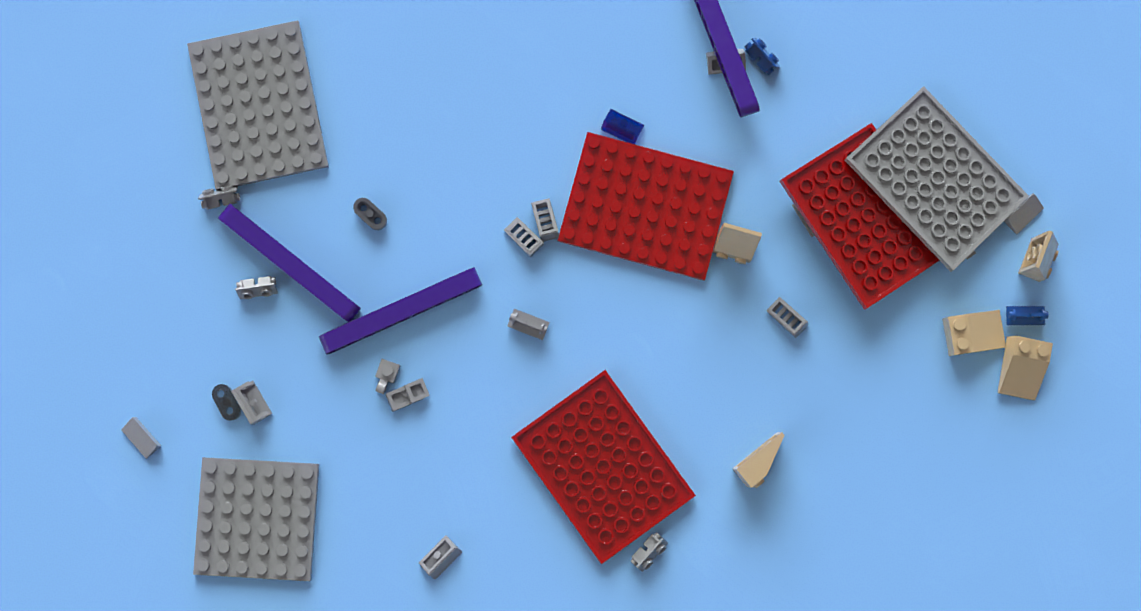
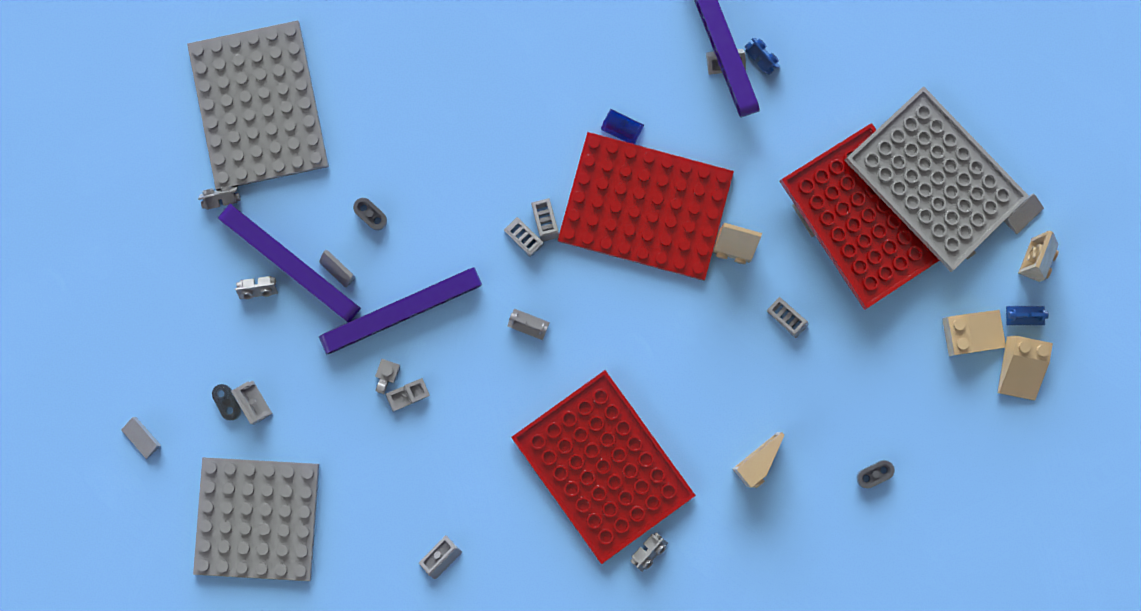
(336, 268): none -> light grey slope
(875, 474): none -> dark grey plate

